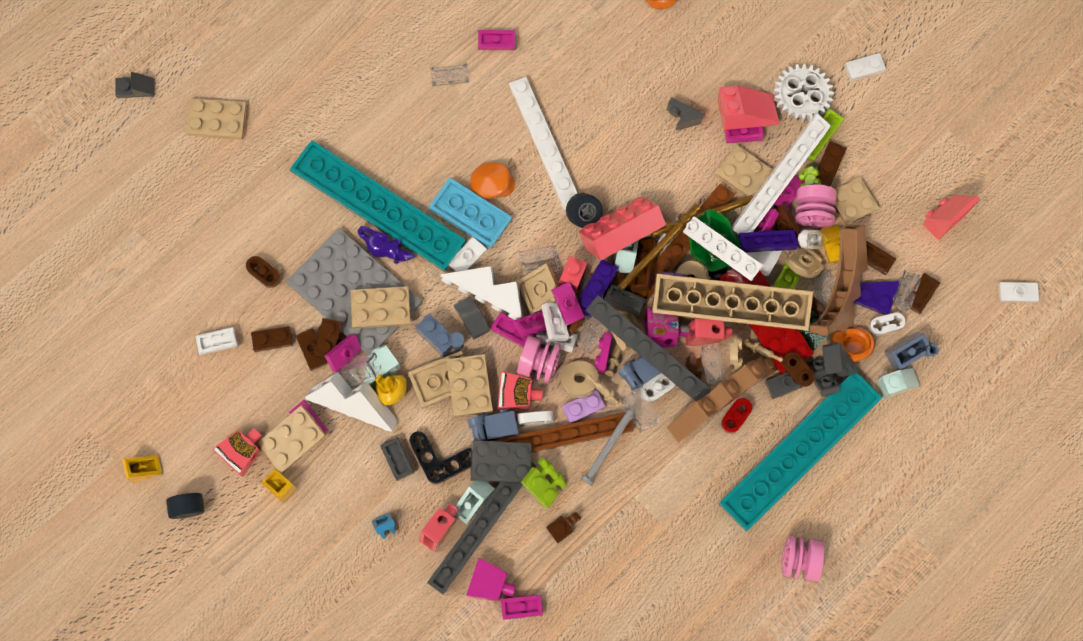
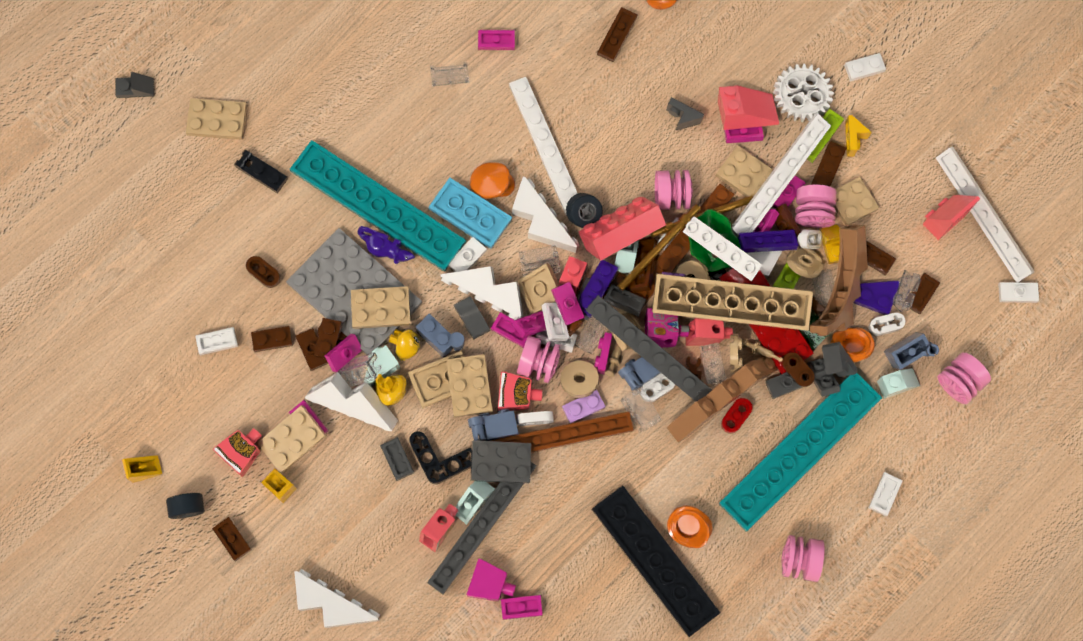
(231, 539): none -> reddish brown plate
(261, 171): none -> black plate
(336, 609): none -> white slope
(384, 523): dark azure tile -> none
(406, 343): none -> yellow piece
(540, 487): lime plate -> none
(544, 224): none -> white slope
(562, 528): reddish brown plate -> none
(608, 394): tan piece -> none
(608, 447): light grey bar -> none
(617, 34): none -> reddish brown plate
(655, 561): none -> black plate
(674, 189): none -> bright pink wheel
(689, 526): none -> orange piece
(809, 175): lime piece -> none
(854, 132): none -> yellow slope
(885, 494): none -> white plate
(964, 378): none -> bright pink wheel
(985, 215): none -> white plate

